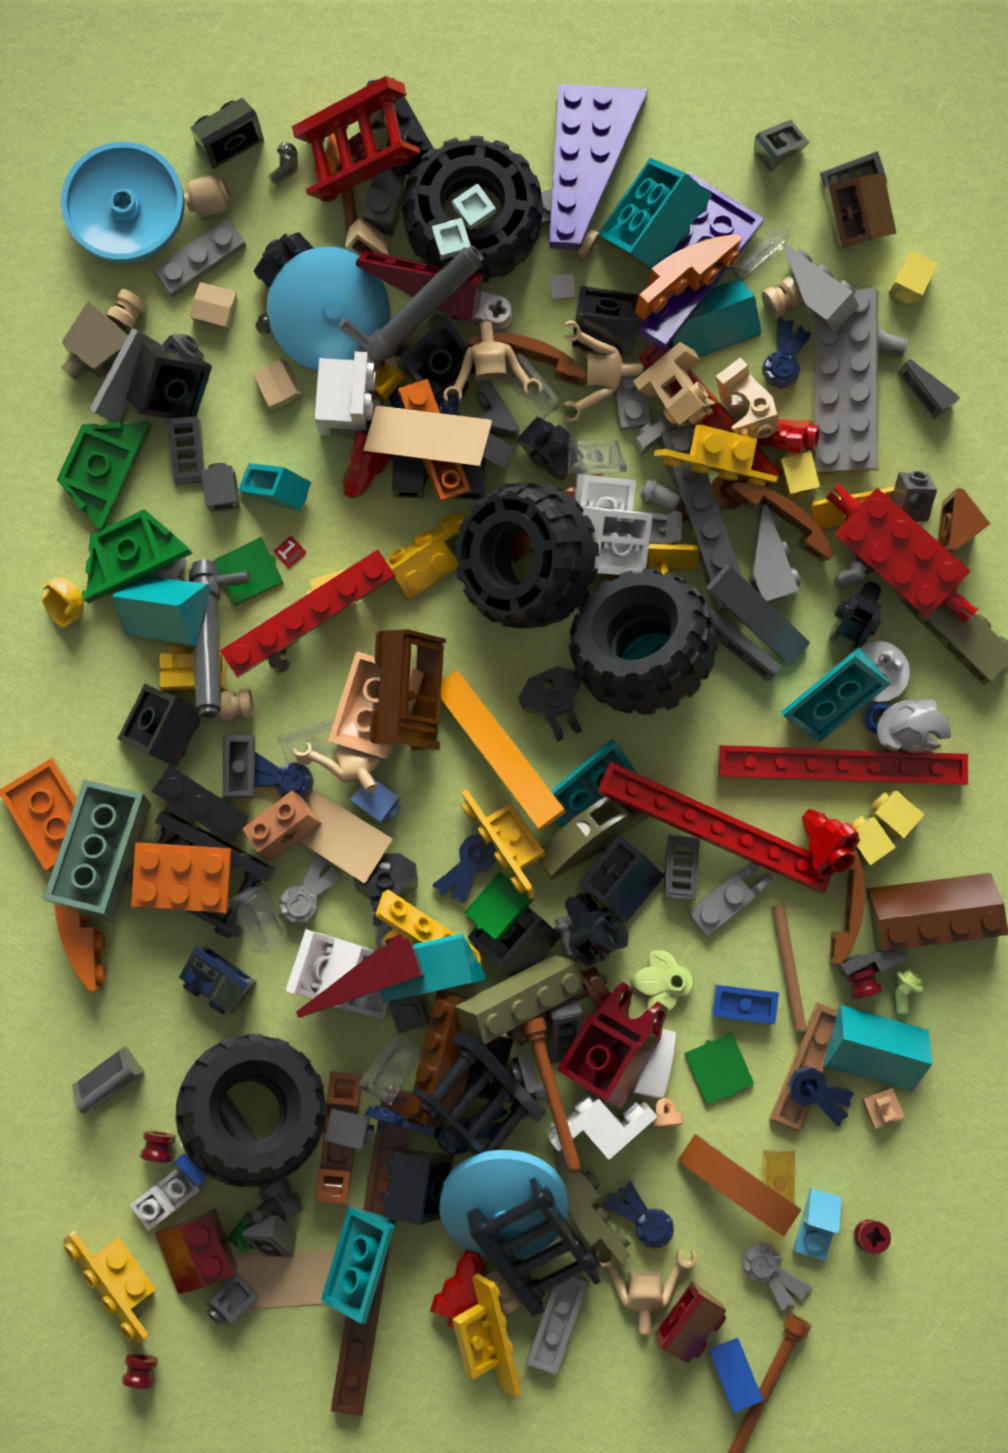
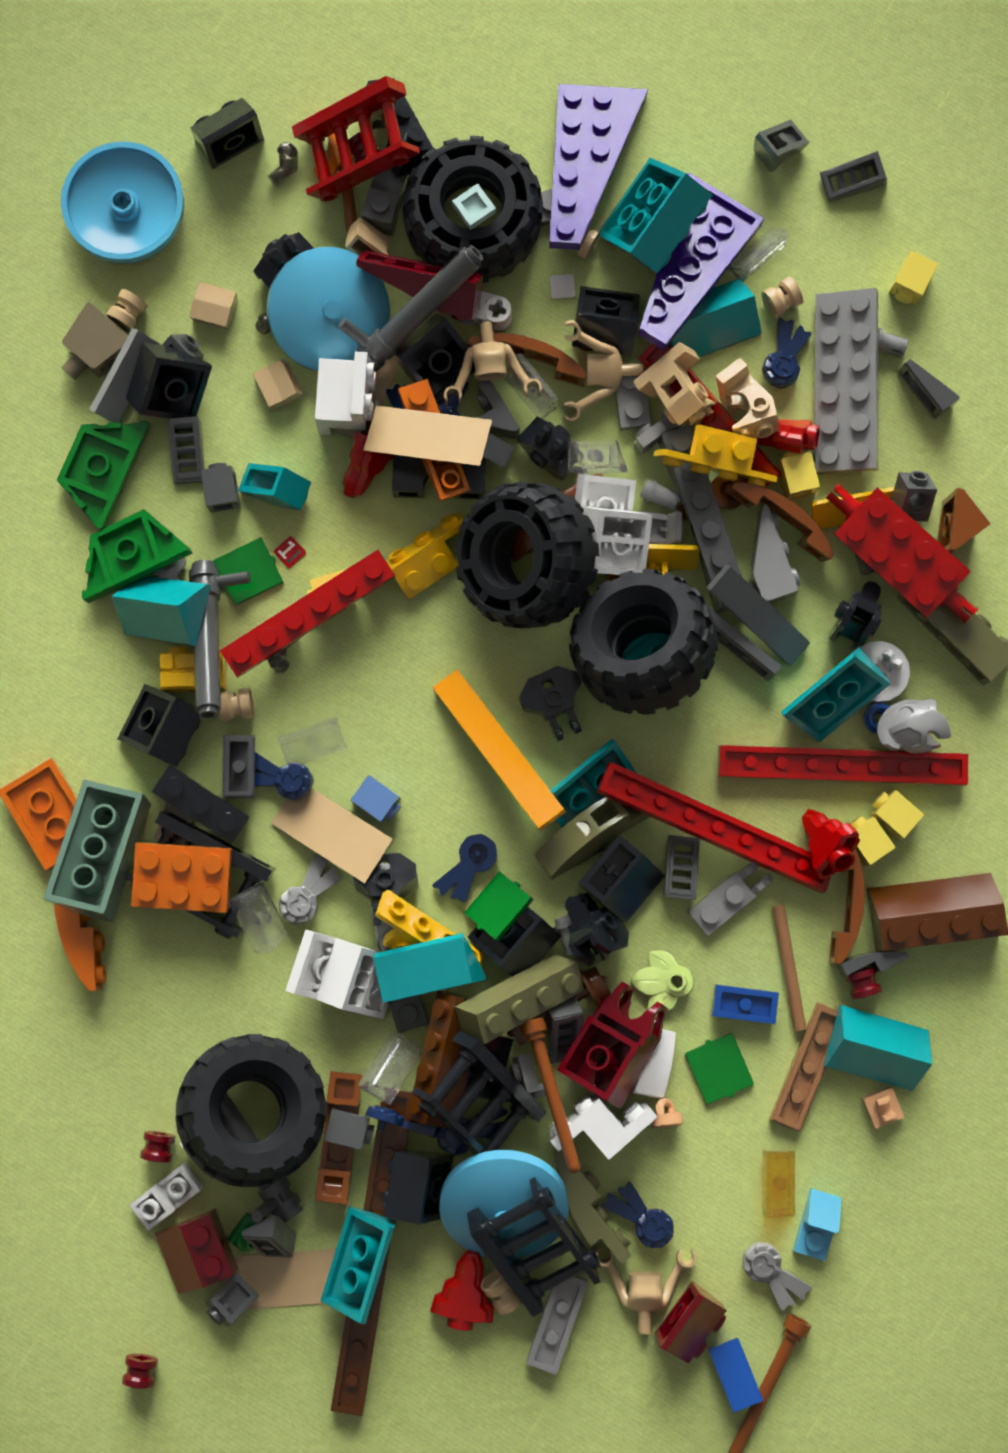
(63, 601): yellow hair -> none
(106, 1080): dark grey tile -> none
(117, 1280): yellow bracket -> none
(189, 1170): blue tile -> none
(199, 257): light grey plate -> none
(207, 196): tan head -> none
(216, 979): slope -> none
(281, 825): nougat brick -> none
(352, 764): tan piece -> none
(358, 700): light nougat slope -> none
(381, 969): dark red slope -> none
(387, 380): yellow tile -> none
(390, 721): reddish brown piece -> none
(450, 238): light aqua plate -> none
(484, 1338): yellow bracket -> none
(511, 838): yellow bracket -> none
(687, 267): slope -> none
(739, 1185): dark orange slope -> none
(809, 1087): dark blue piece -> none
(824, 297): light grey slope -> none
(849, 577): light grey arm -> none
(859, 210): reddish brown slope -> none
(865, 1235): dark red wheel -> none
(907, 983): yellowish green plate -> none

